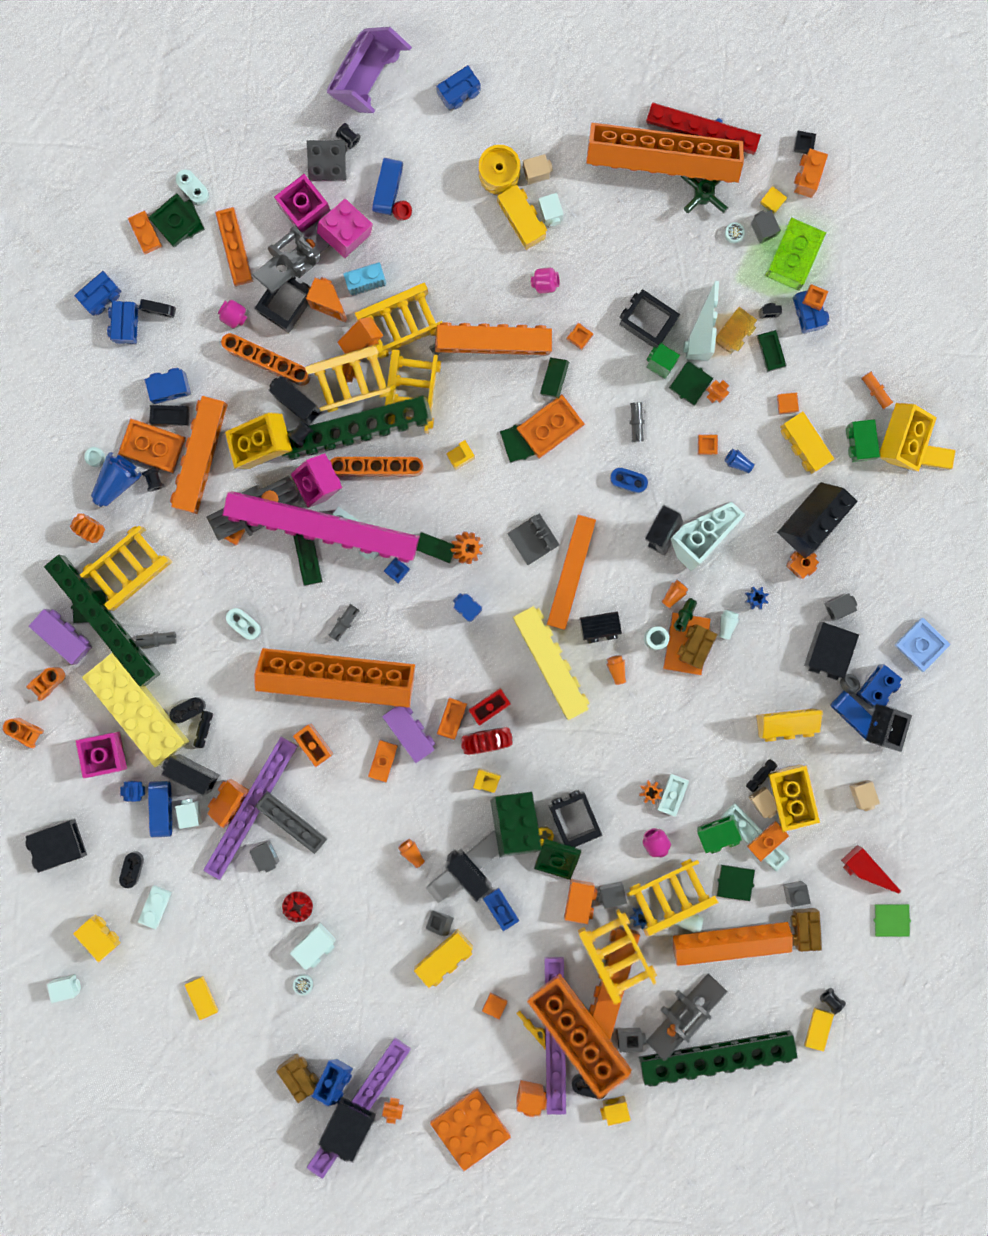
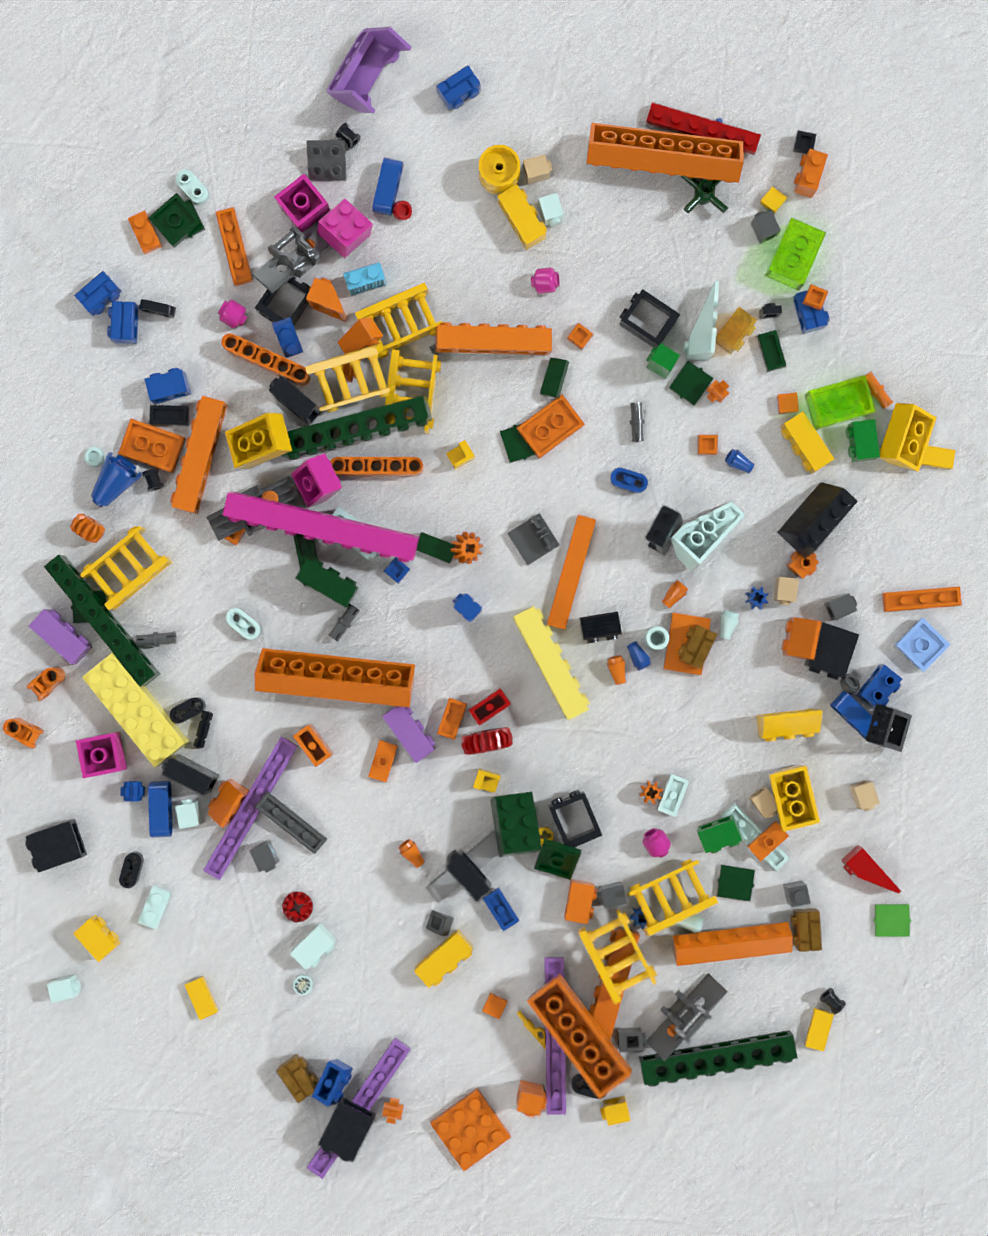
(287, 337): none -> blue plate
(300, 432): black bush -> none
(327, 582): none -> dark green brick
(638, 656): none -> blue cone
(685, 615): dark green axle -> none
(734, 232): light aqua tile -> none
(761, 775): black axle -> none
(785, 590): none -> tan brick
(801, 638): none -> orange slope
(839, 402): none -> clear neon green brick
(921, 599): none -> orange tile

